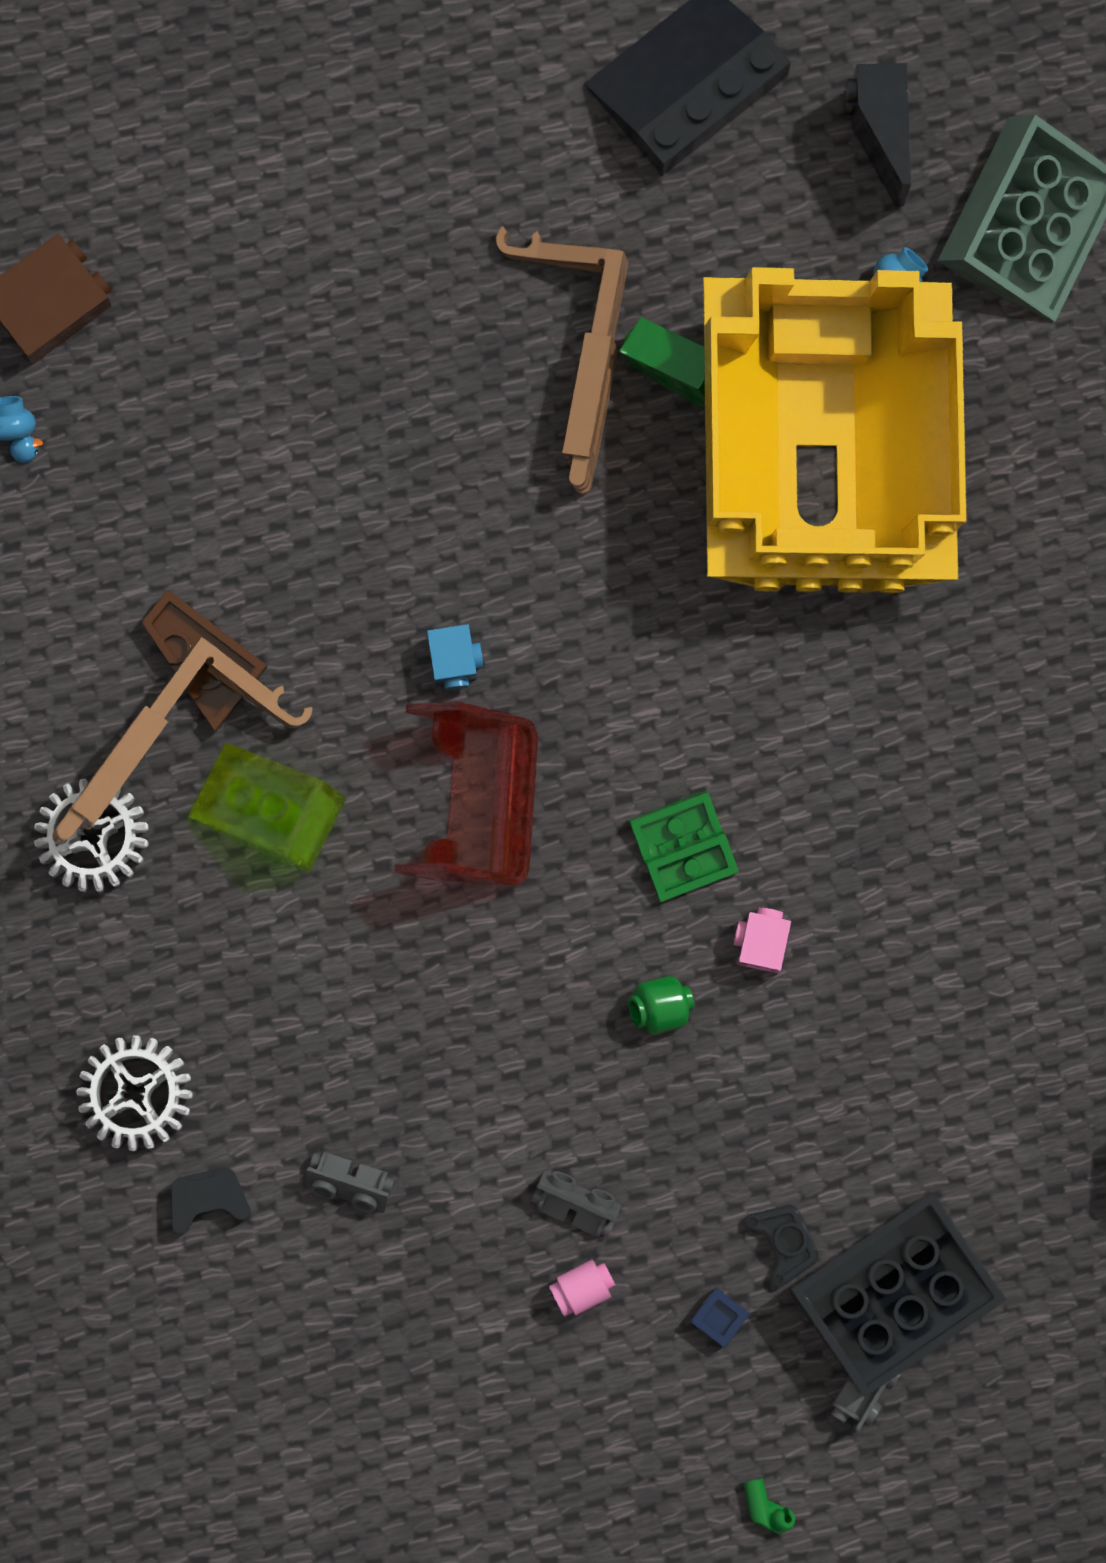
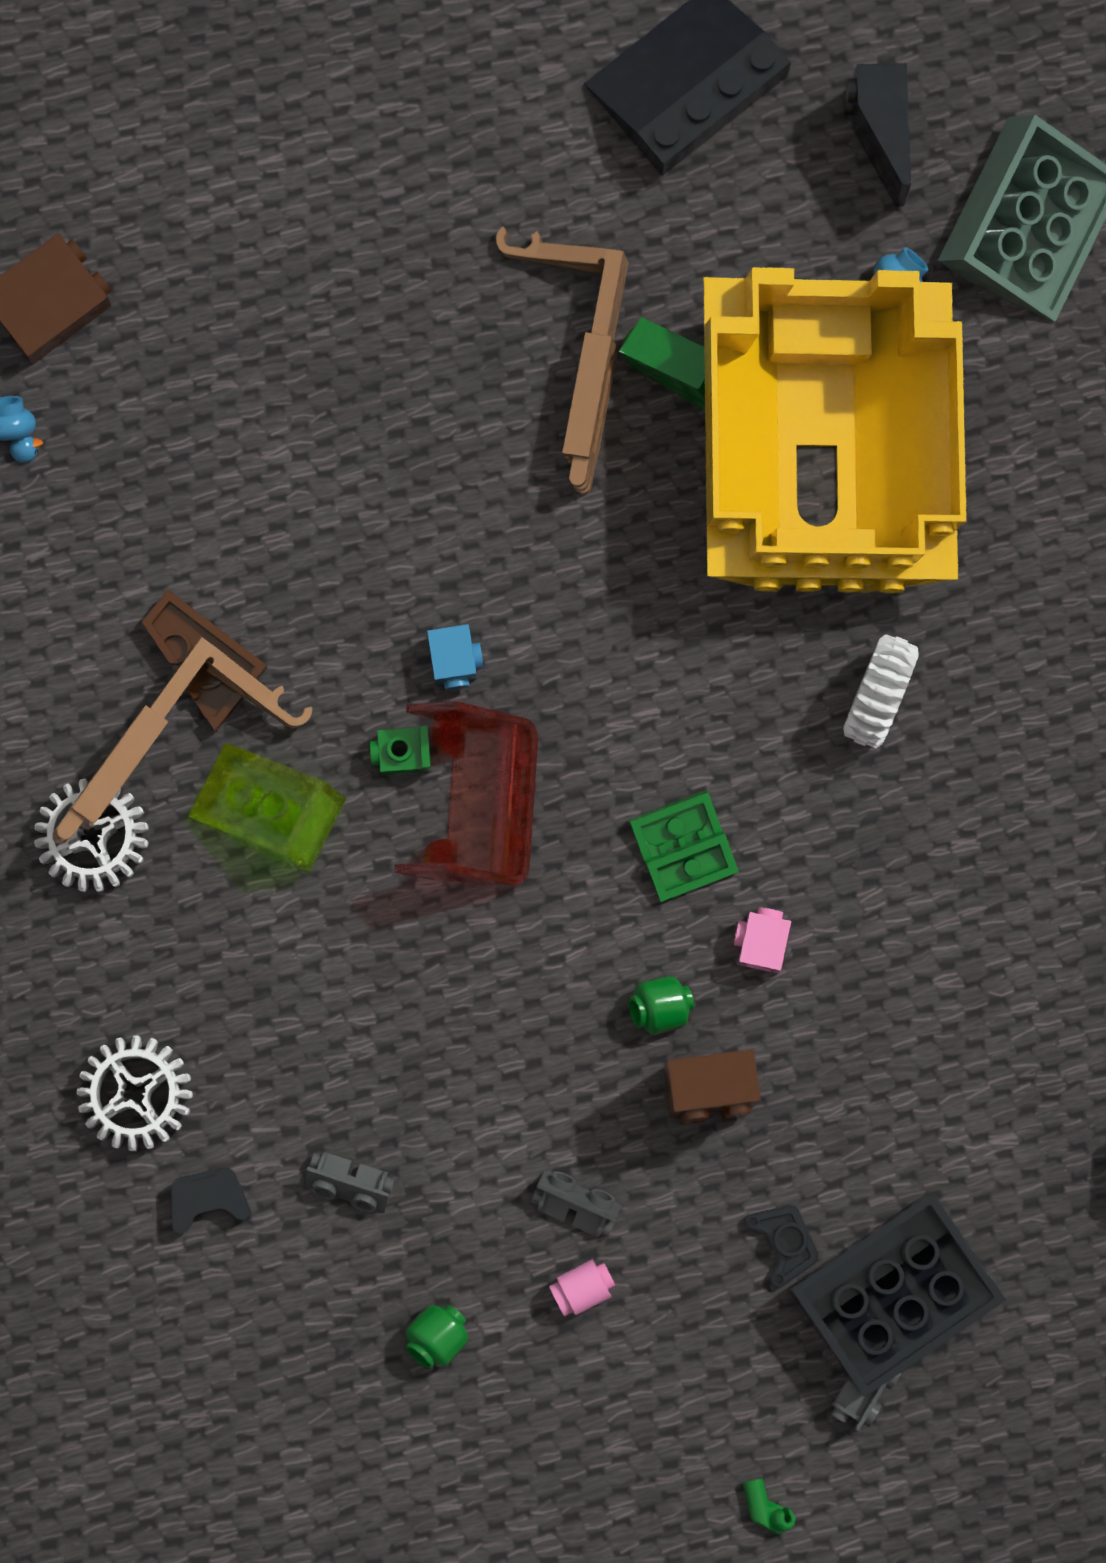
(414, 761): none -> green brick
(436, 1336): none -> green head
(712, 1084): none -> reddish brown piece
(720, 1317): dark blue plate -> none
(881, 691): none -> white gear

